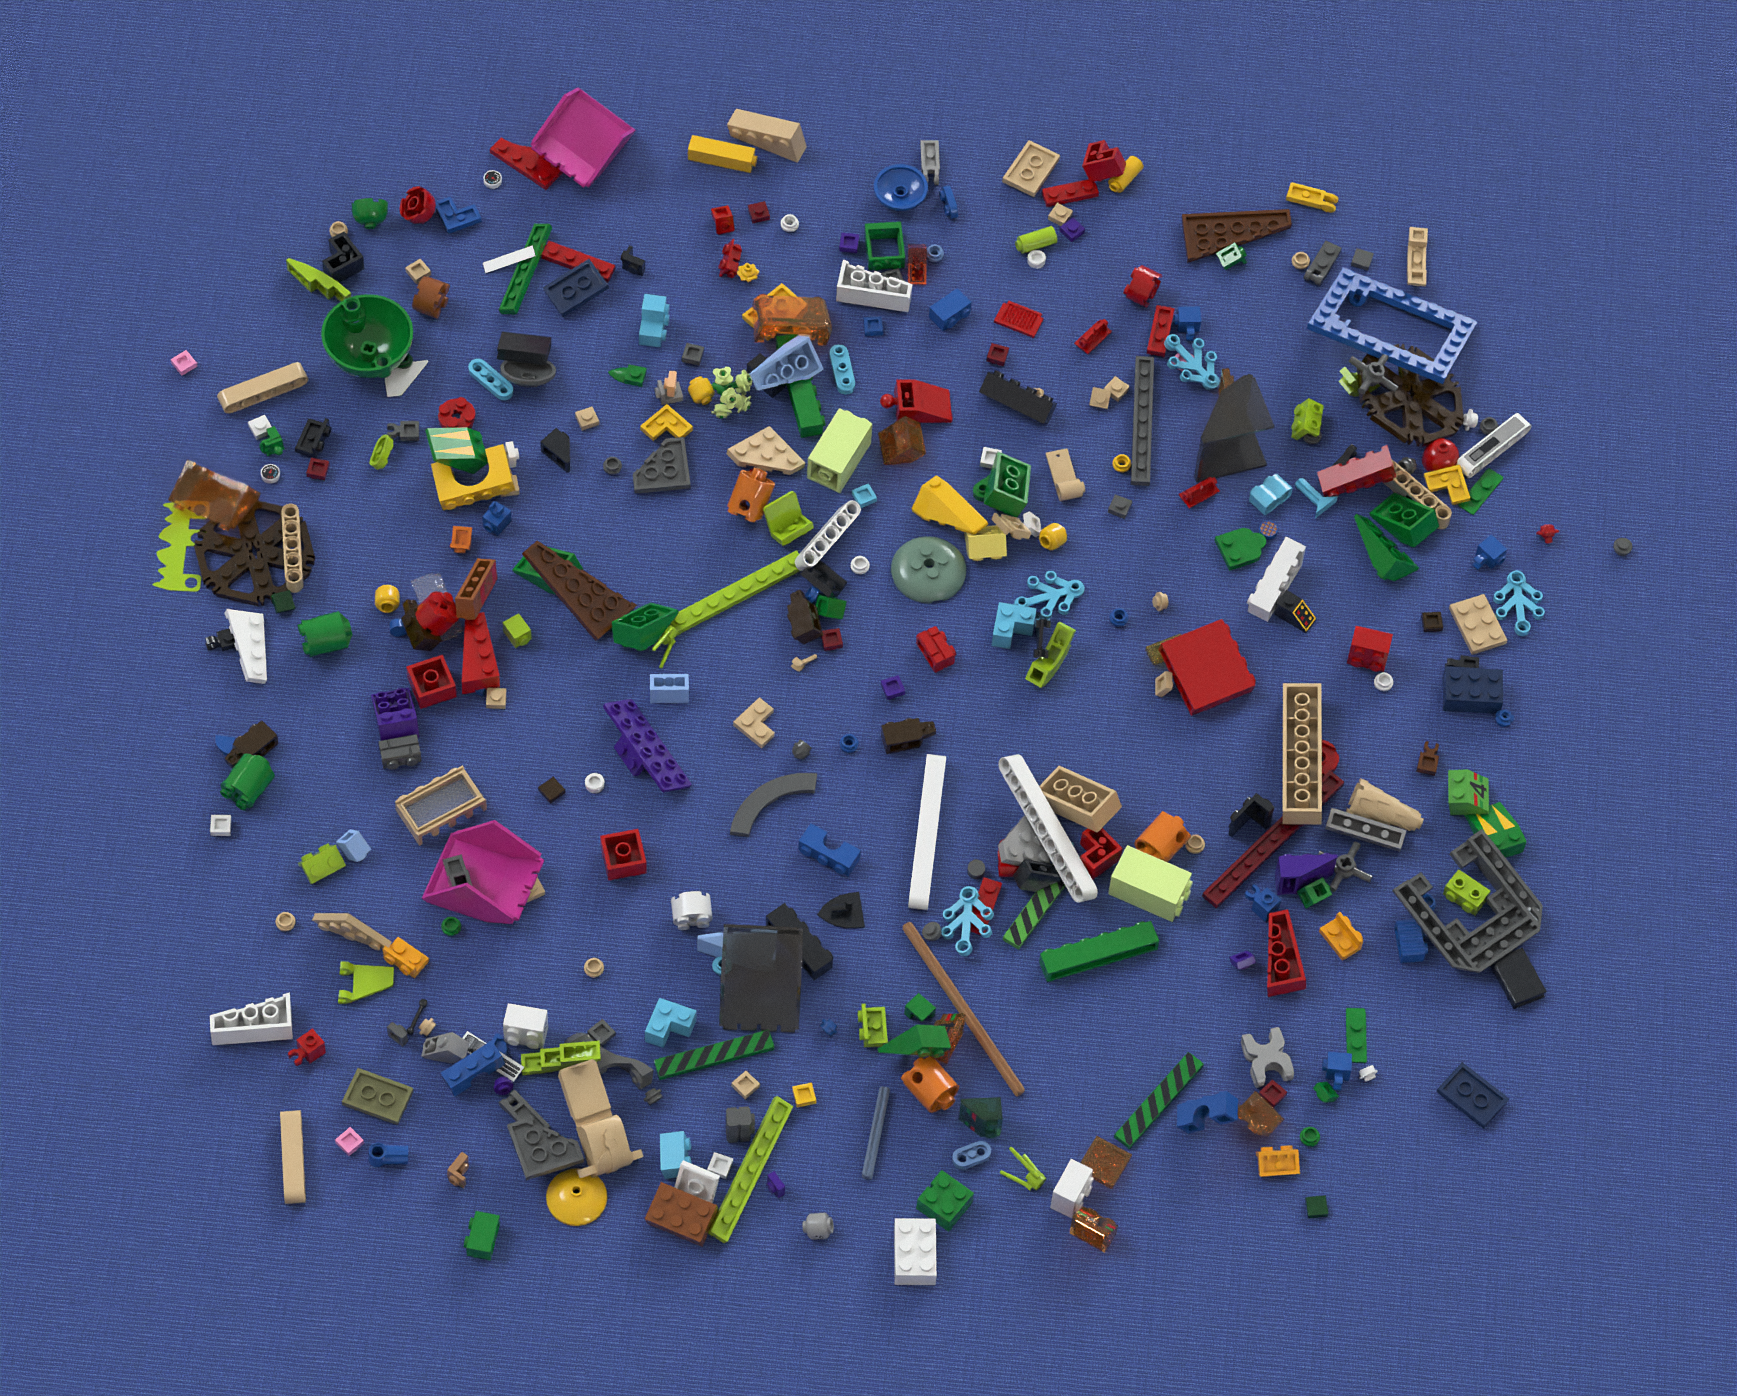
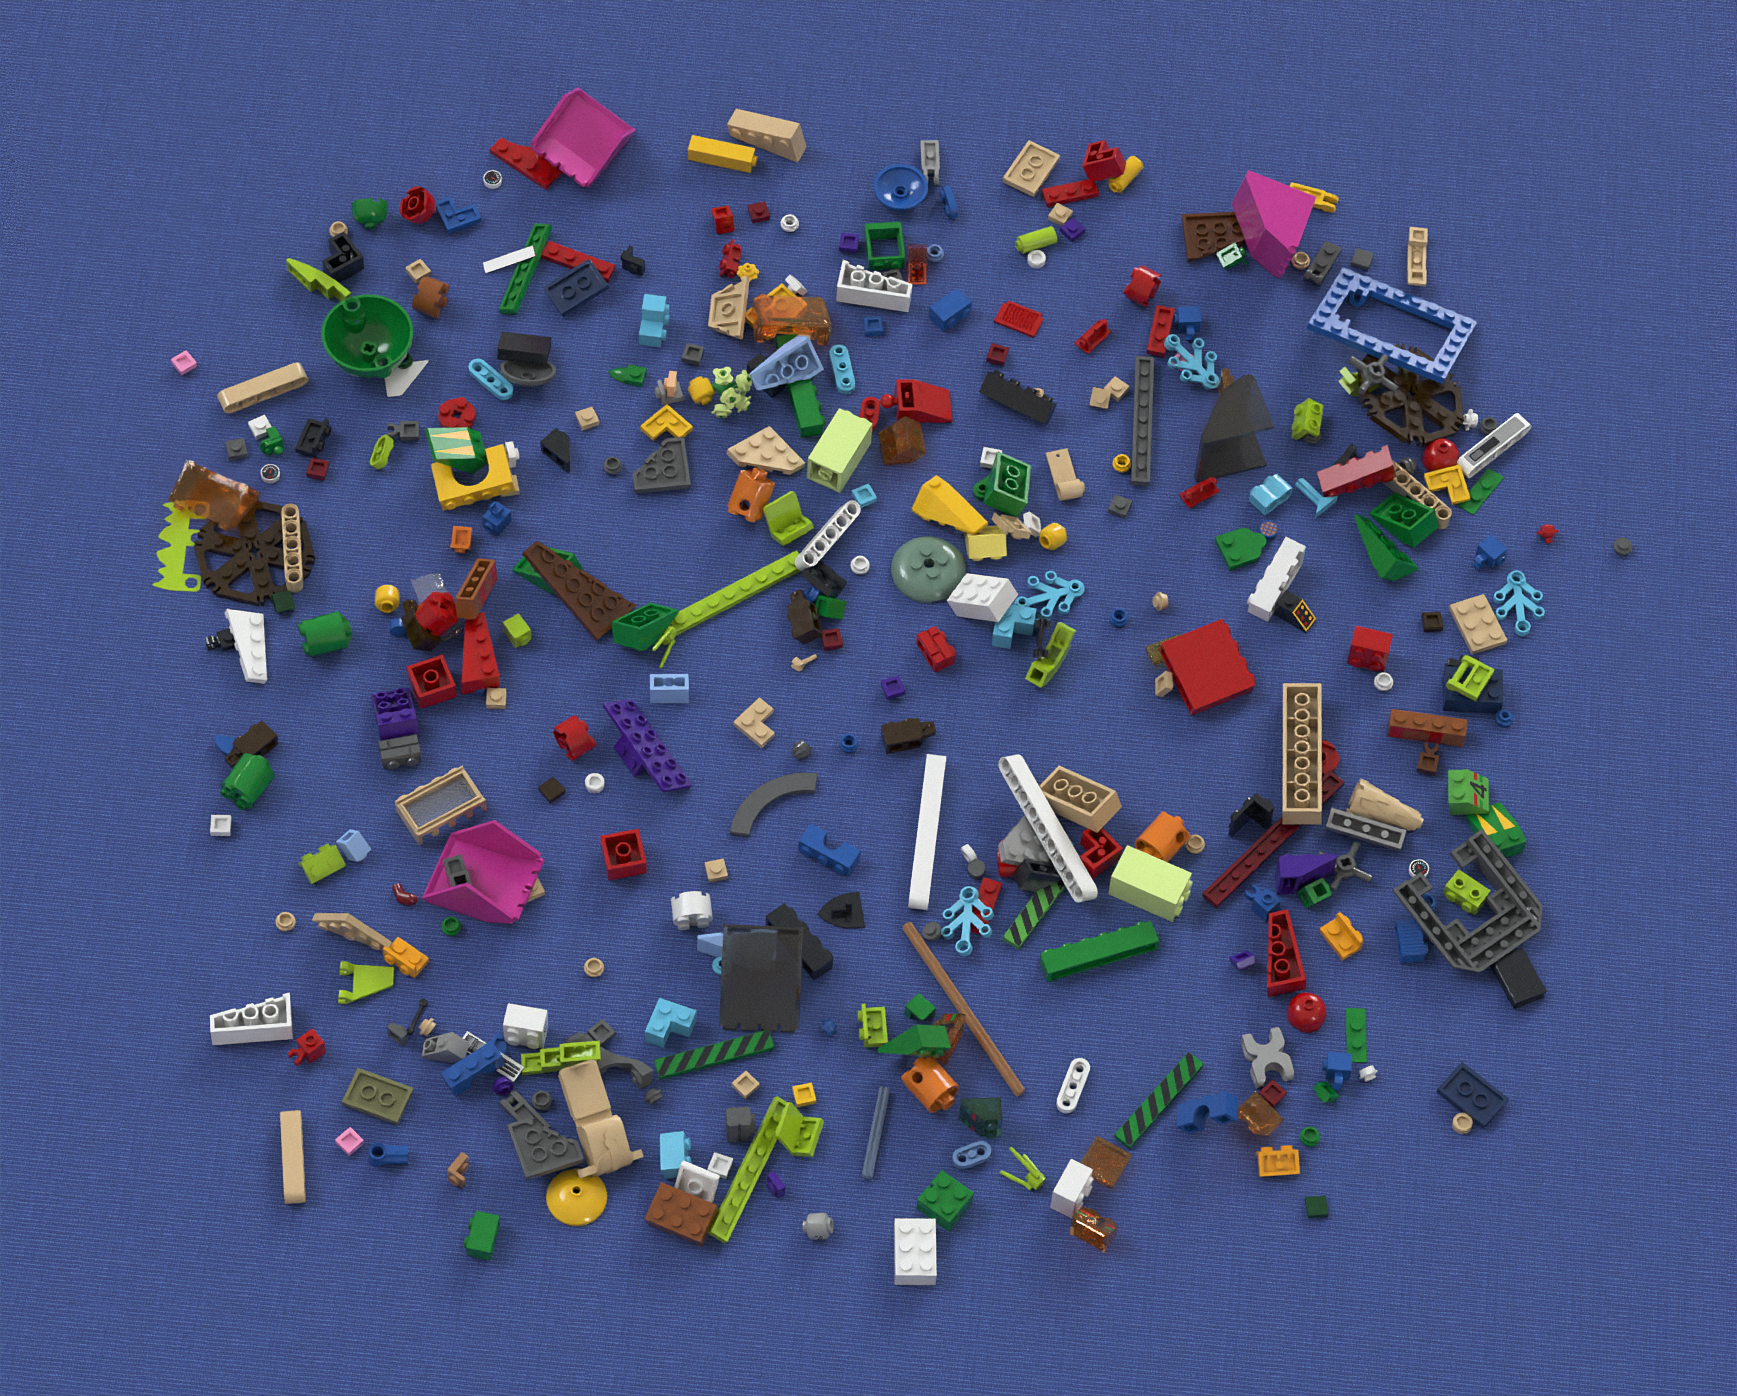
(236, 449): none -> dark grey plate
(404, 897): none -> dark red arm
(541, 1100): none -> dark grey plate
(573, 737): none -> red brick
(716, 870): none -> tan plate
(729, 309): none -> tan wing
(795, 286): none -> white plate
(797, 1132): none -> lime bracket
(871, 415): none -> red plate
(968, 853): none -> white tile
(982, 597): none -> white brick
(1075, 1079): none -> white plate
(1271, 220): none -> dark pink windscreen
(1306, 1012): none -> red cylinder
(1418, 866): none -> black tile
(1427, 727): none -> dark orange brick
(1462, 1123): none -> tan tile
(1475, 681): none -> lime plate

